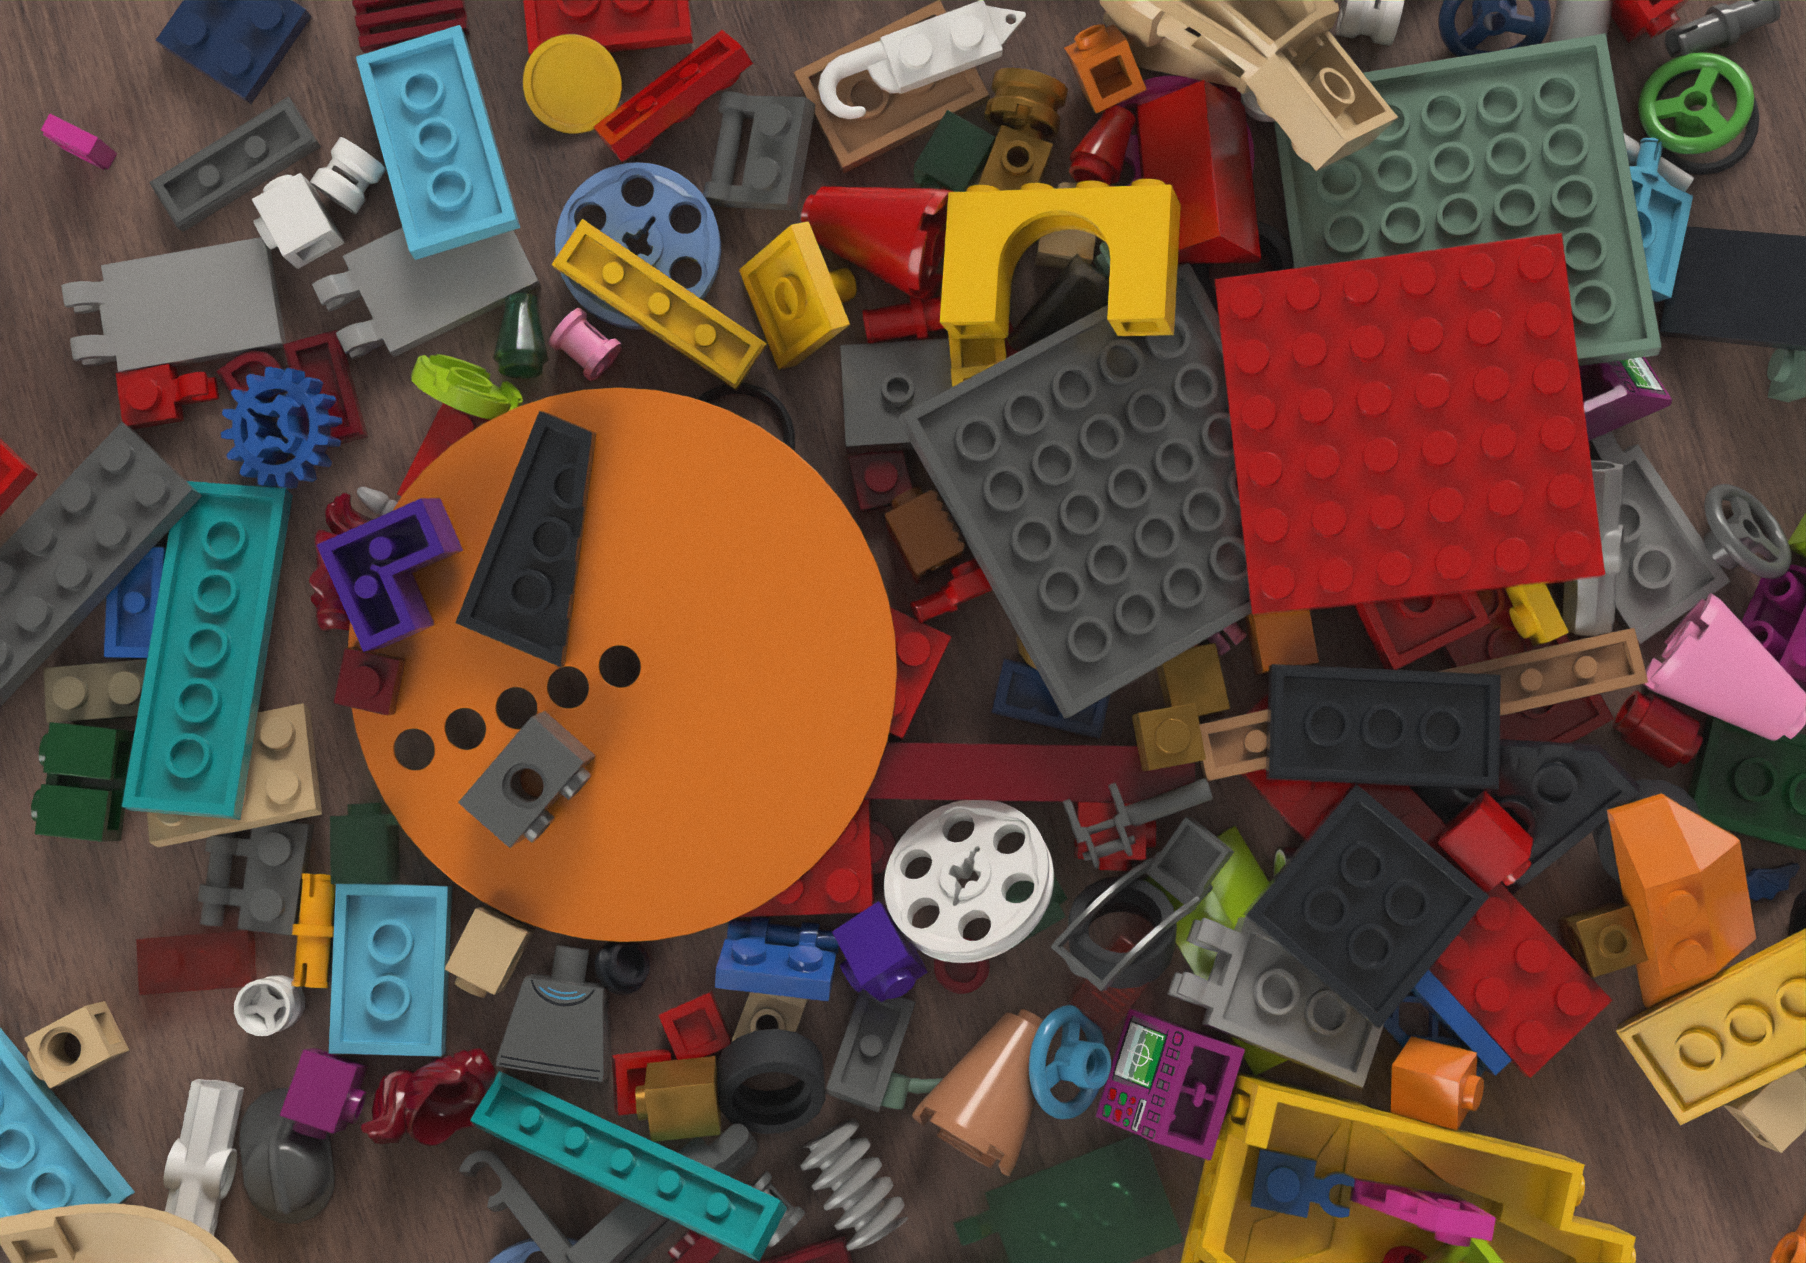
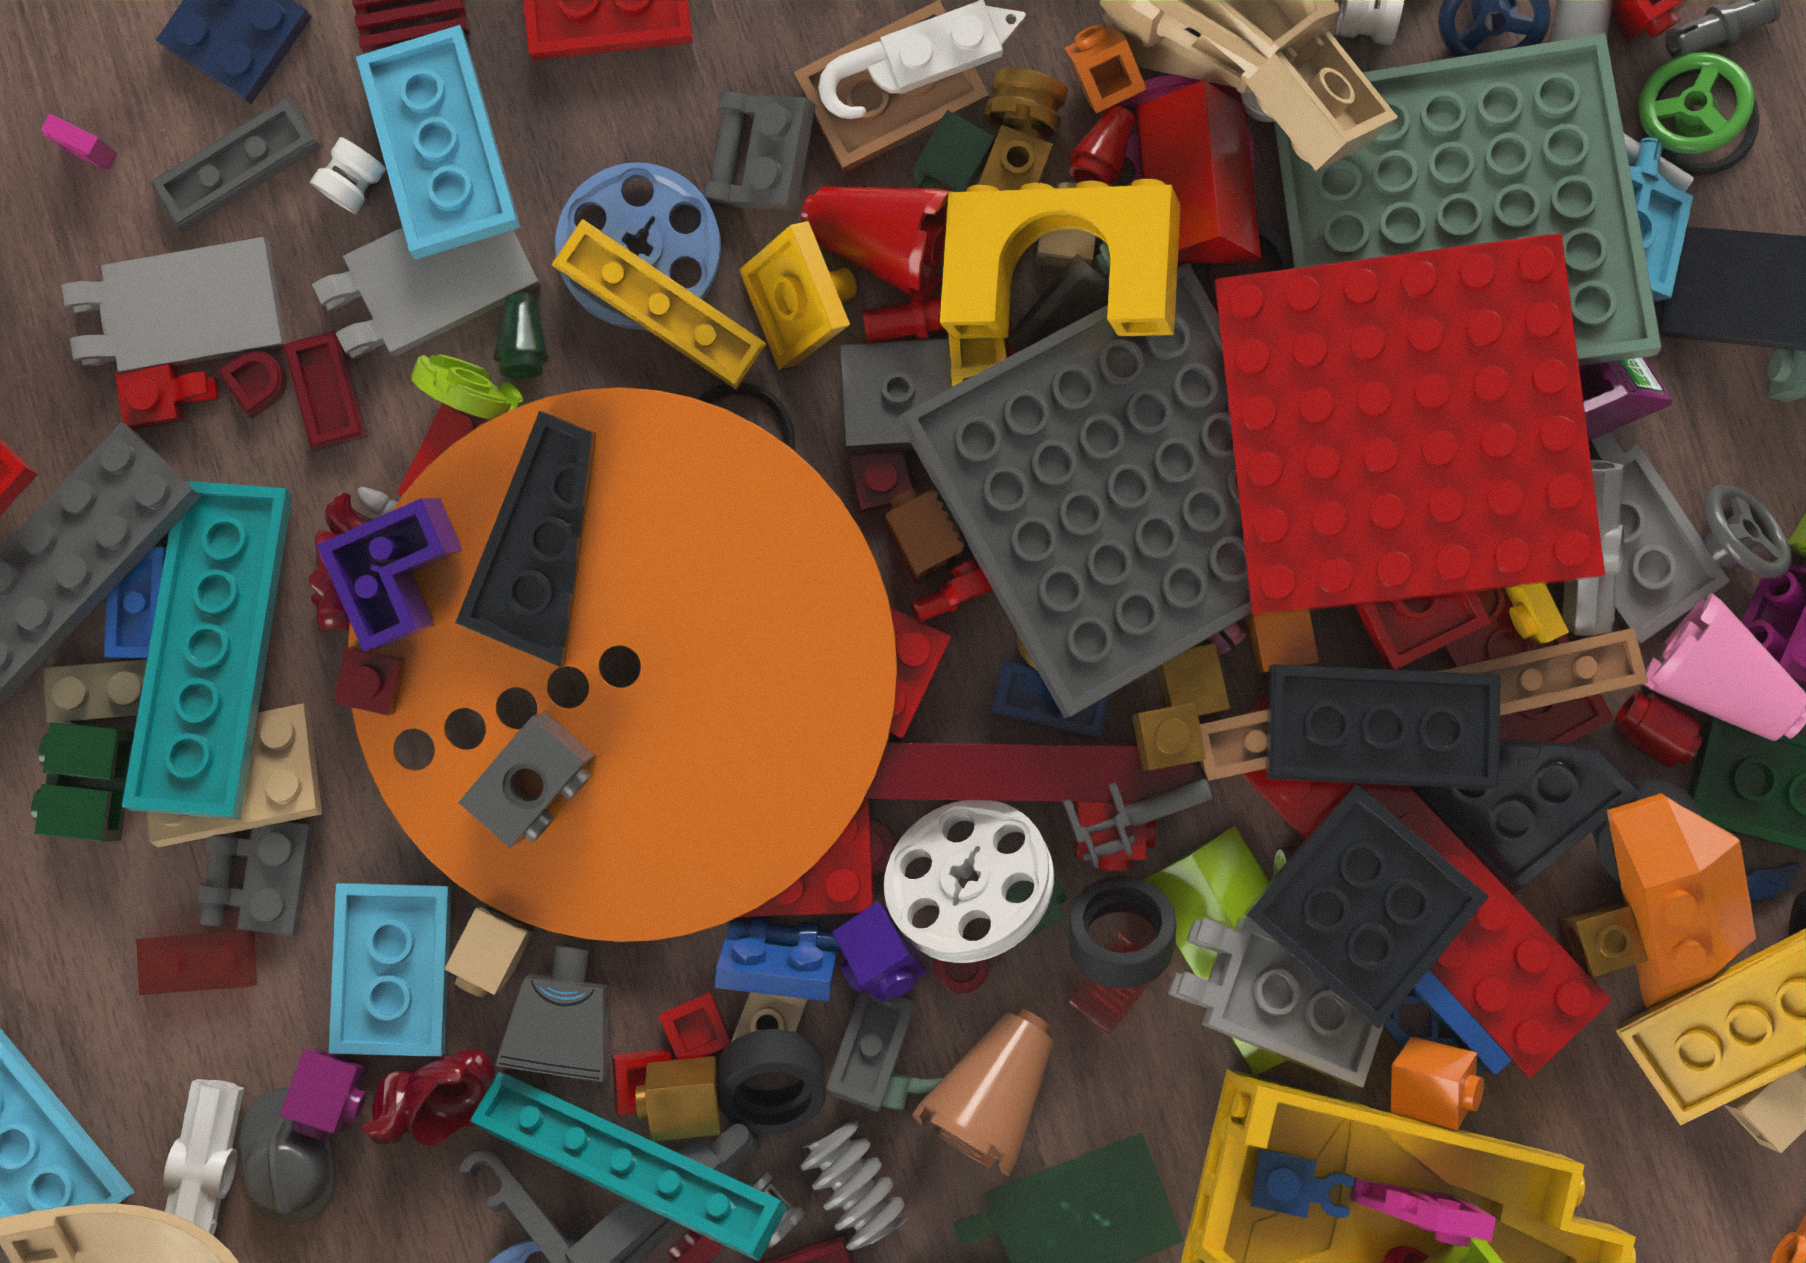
(98, 1039): tan brick -> none
(257, 1008): white wheel -> none
(295, 220): white brick -> none
(301, 420): blue gear -> none
(314, 931): light orange pin -> none
(364, 845): clear green brick -> none
(571, 83): yellow piece -> none
(584, 344): bright pink bush -> none
(622, 967): black plate -> none
(673, 96): red plate -> none
(1075, 1061): dark azure piece -> none
(1170, 1083): magenta slope -> none
(1182, 867): dark grey piece -> none
(1487, 843): red brick -> none

